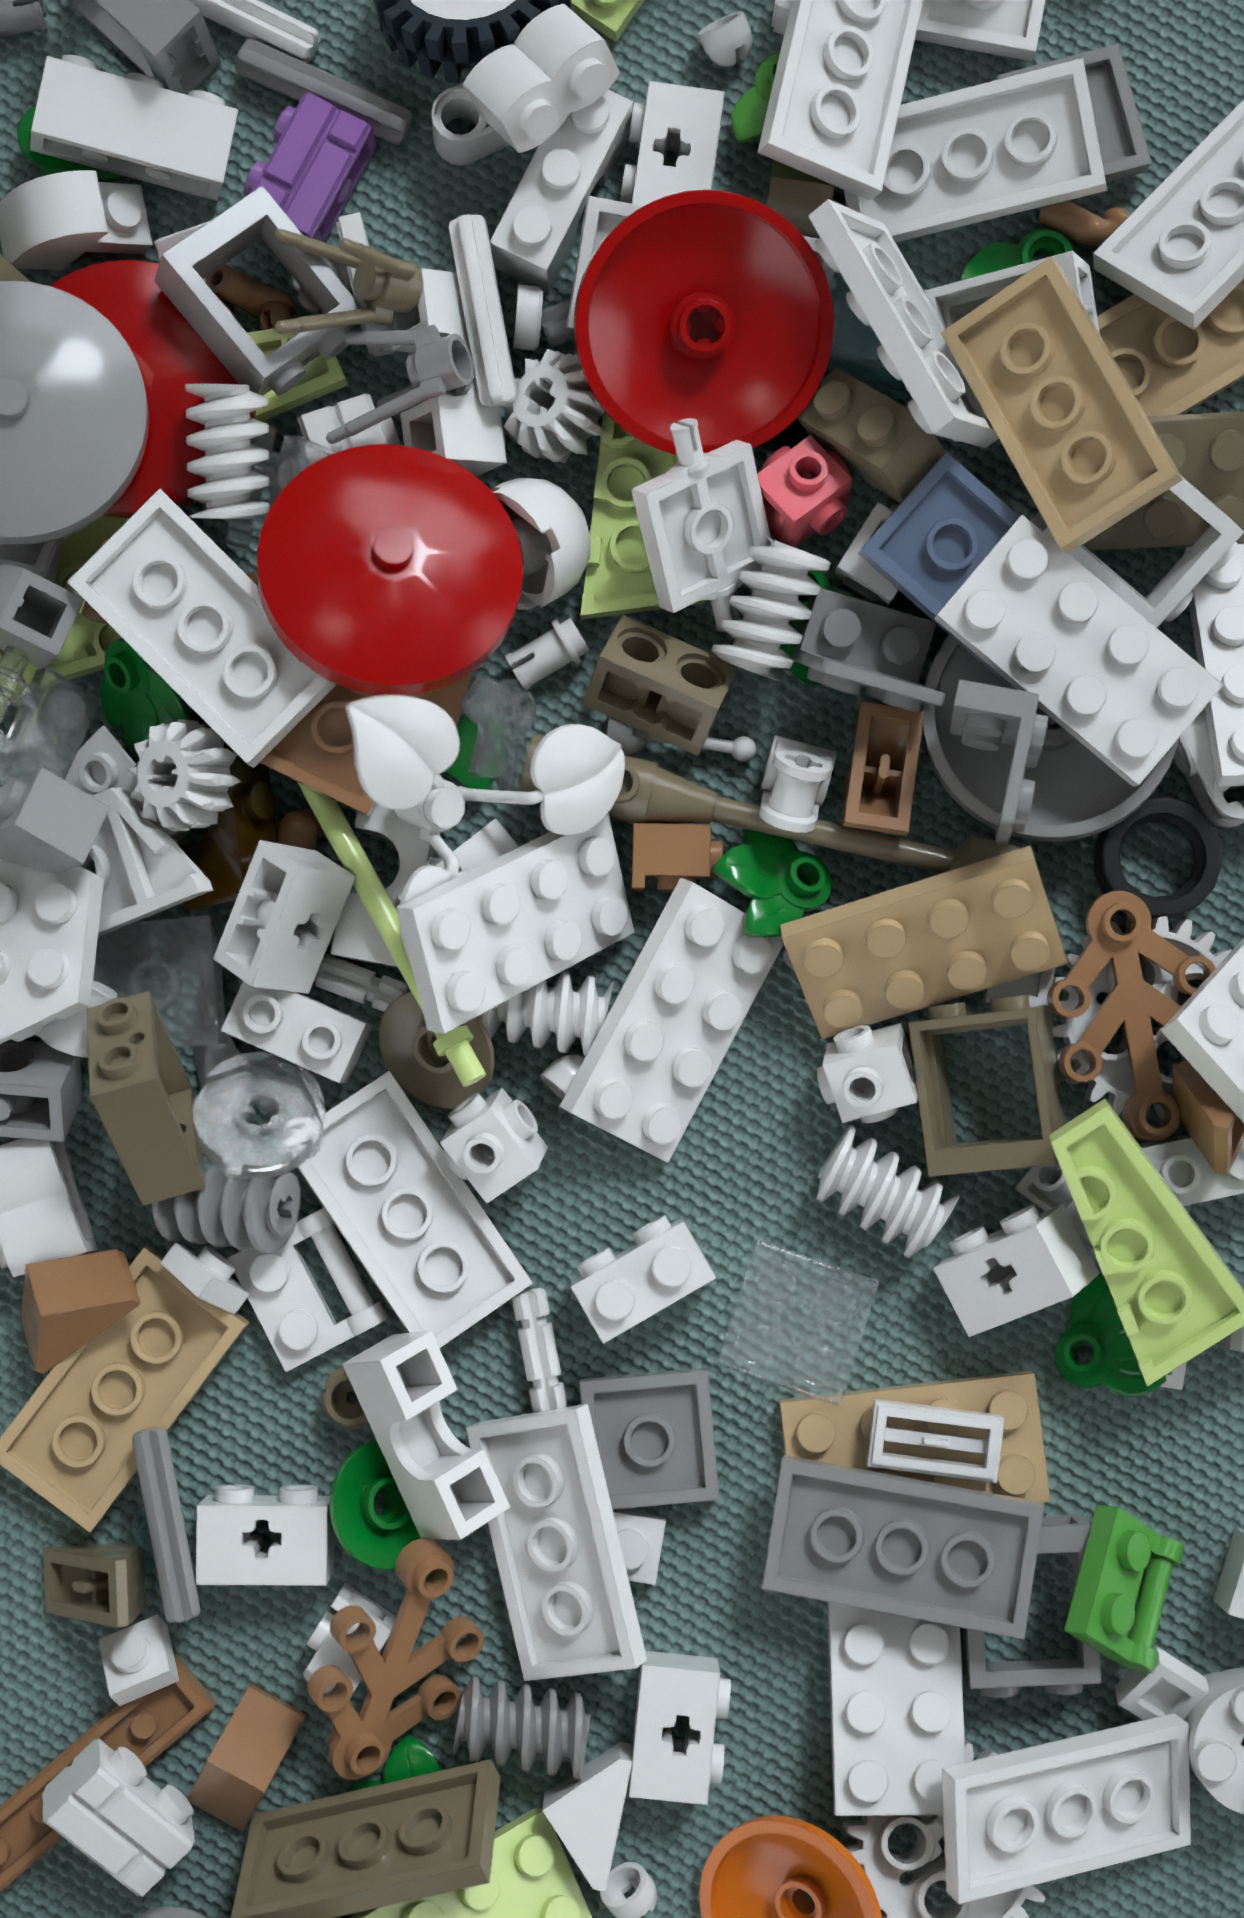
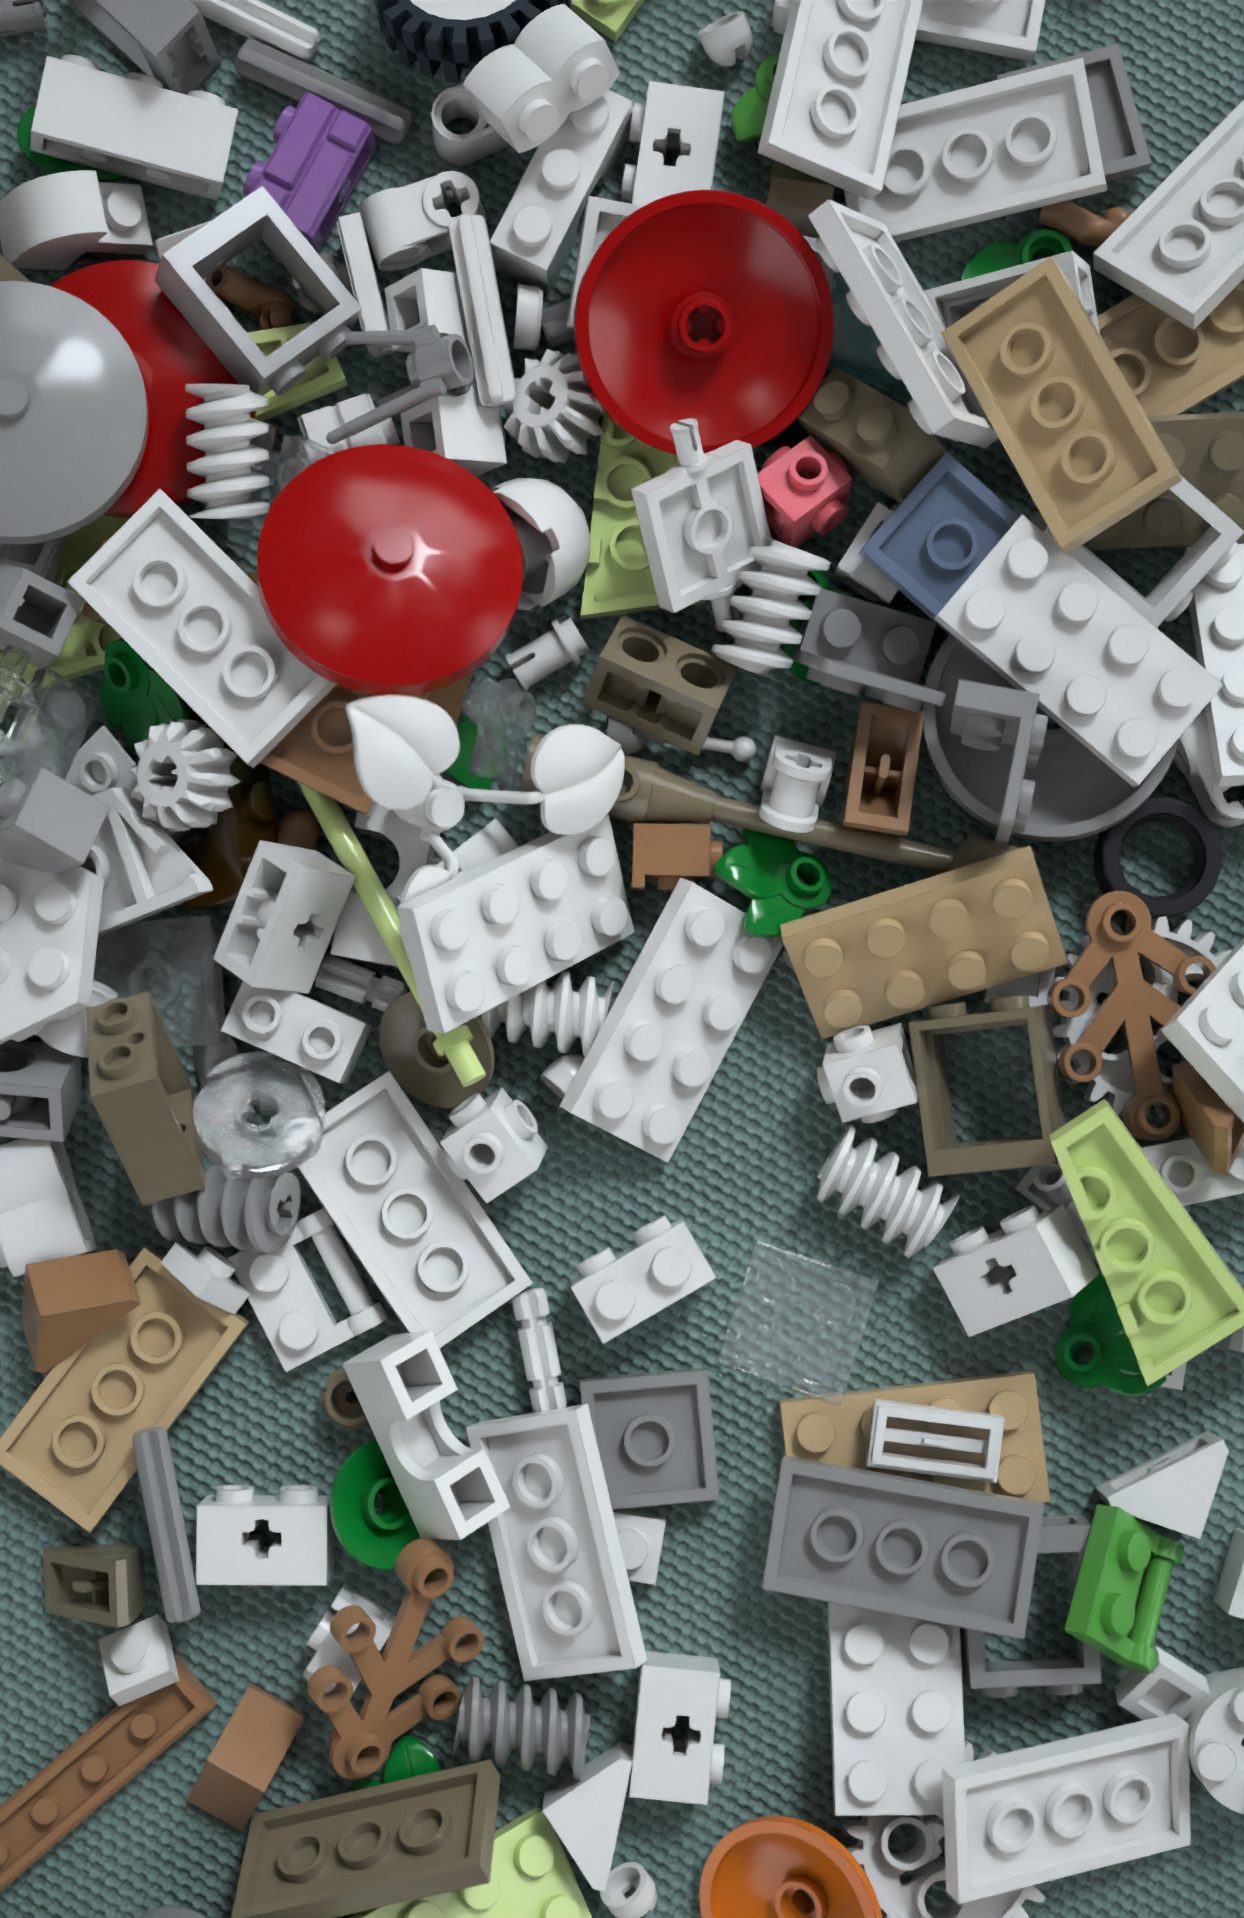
(119, 1816): white brick -> none
(380, 280): dark tan plant -> none
(414, 220): none -> white piece
(1173, 1486): none -> white slope

